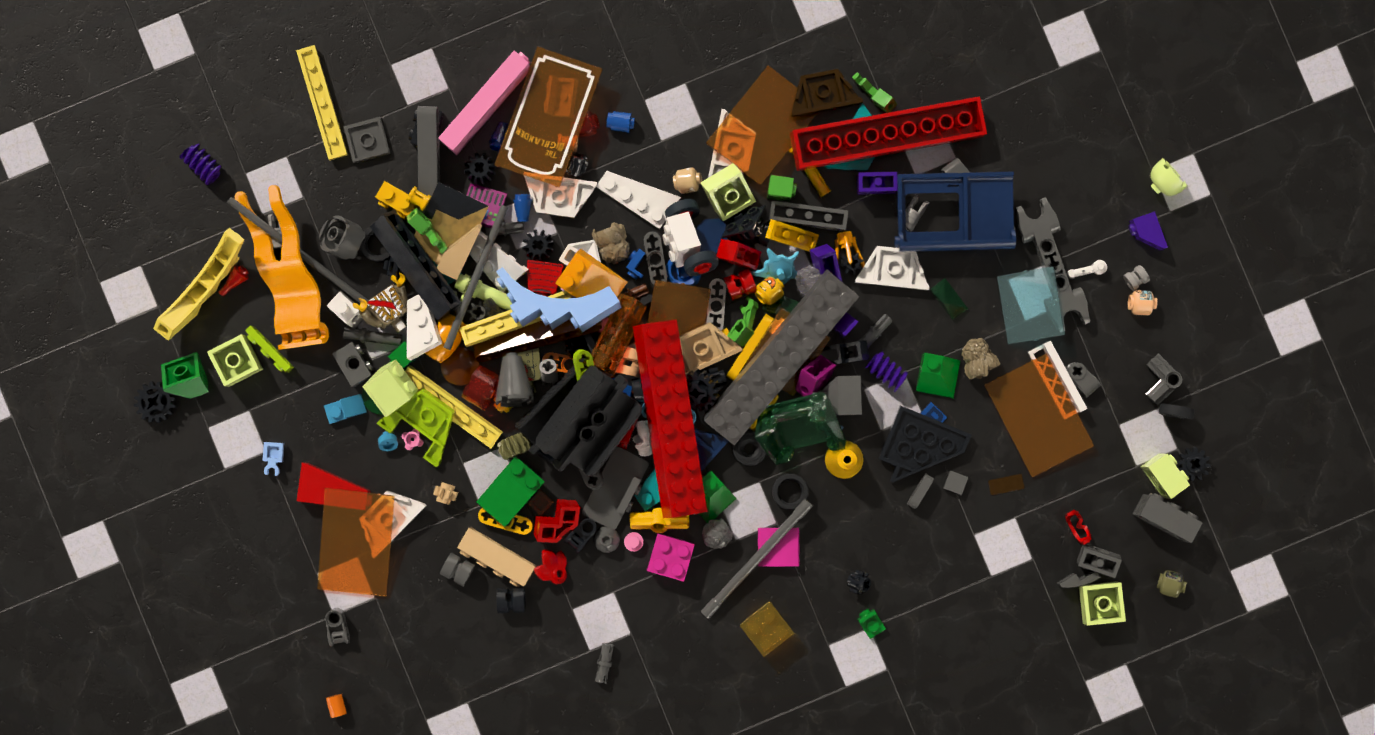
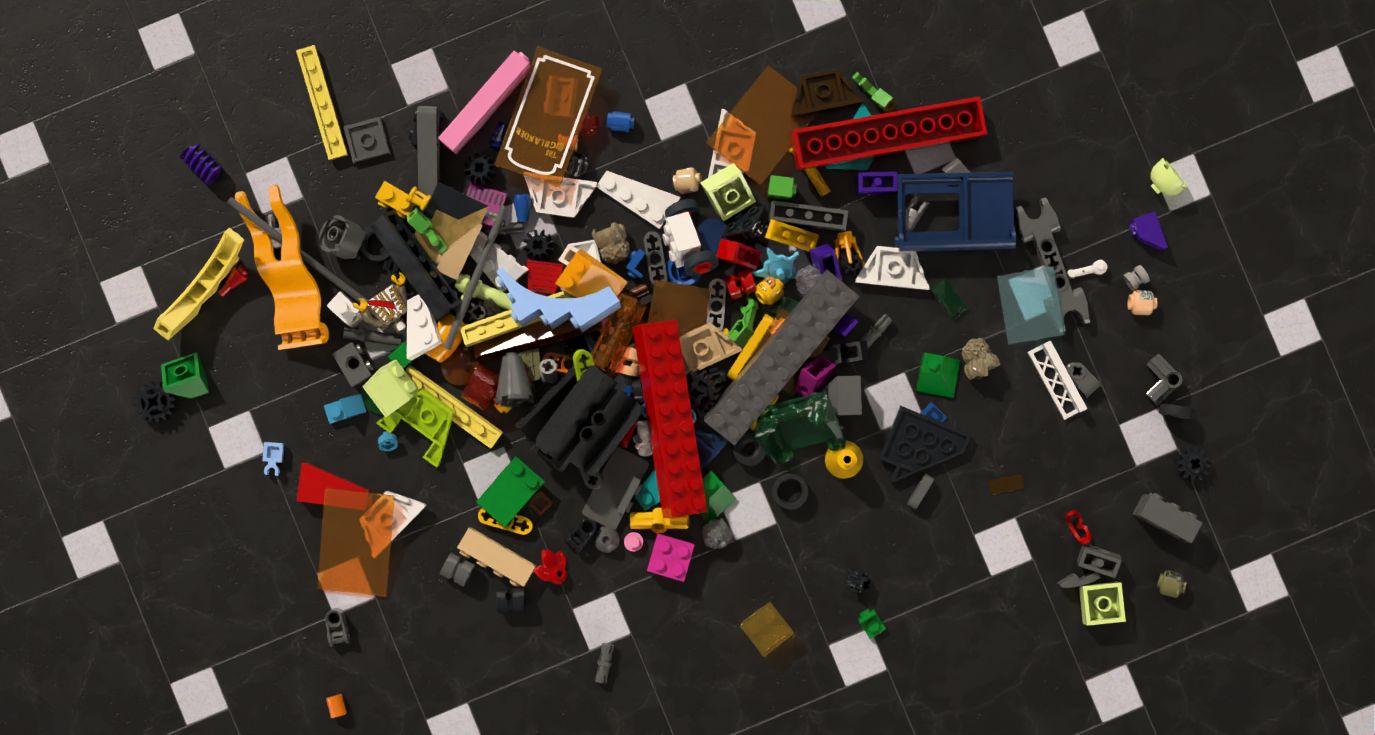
(235, 360): yellowish green brick -> none
(268, 349): lime plate -> none
(407, 439): bright pink plate -> none
(445, 493): tan gear -> none
(513, 446): olive gear -> none
(553, 528): red brick -> none
(715, 603): dark grey piece -> none
(785, 552): dark pink slope -> none
(887, 371): dark purple piece -> none
(955, 482): dark grey tile -> none
(1039, 415): clear orange piece -> none
(1165, 475): yellowish green brick -> none

